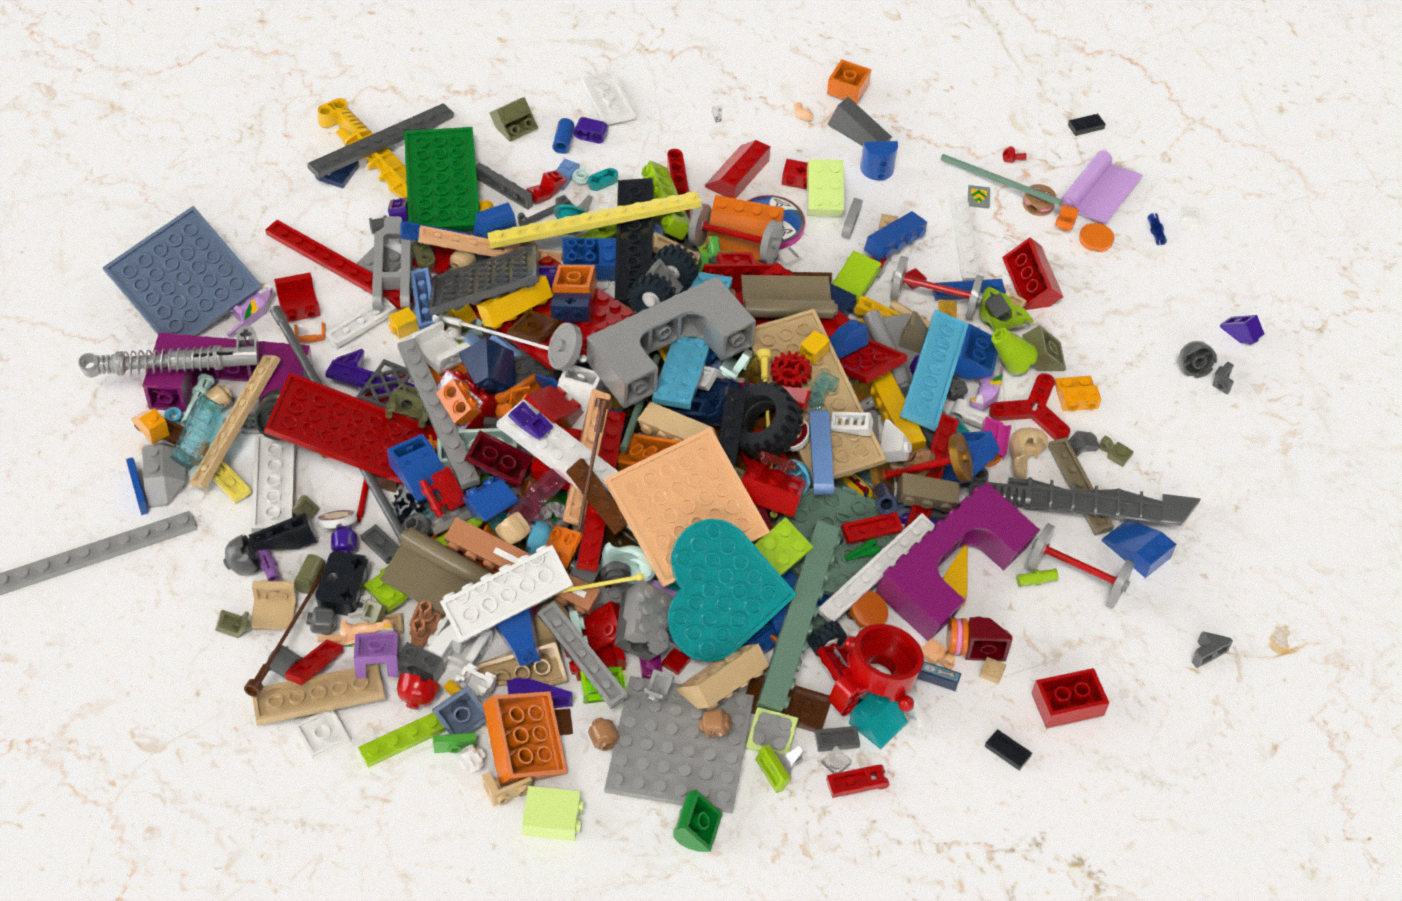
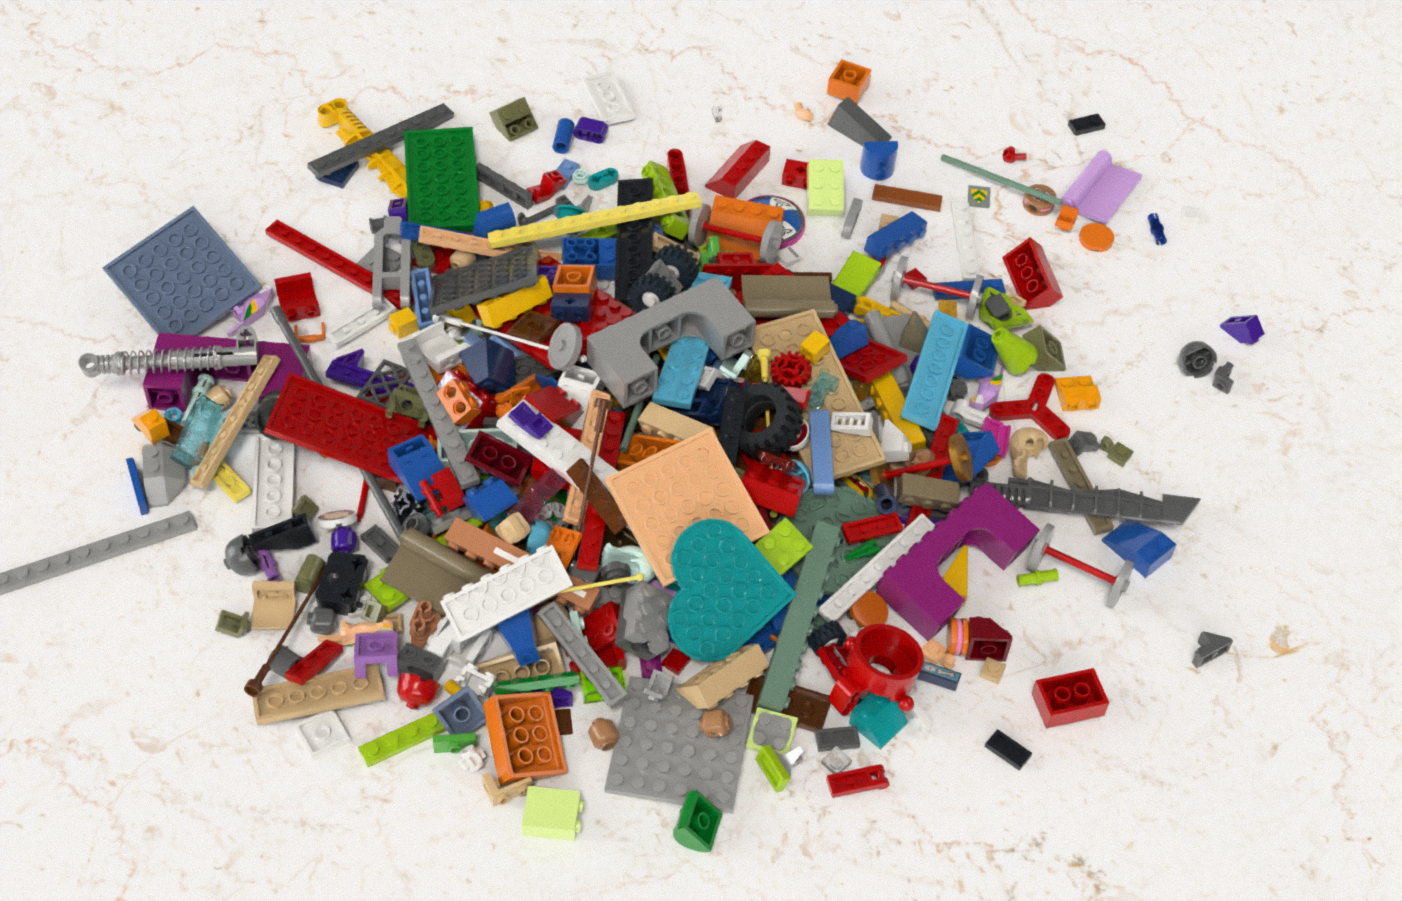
(543, 682): none -> green plate
(907, 197): none -> dark orange tile

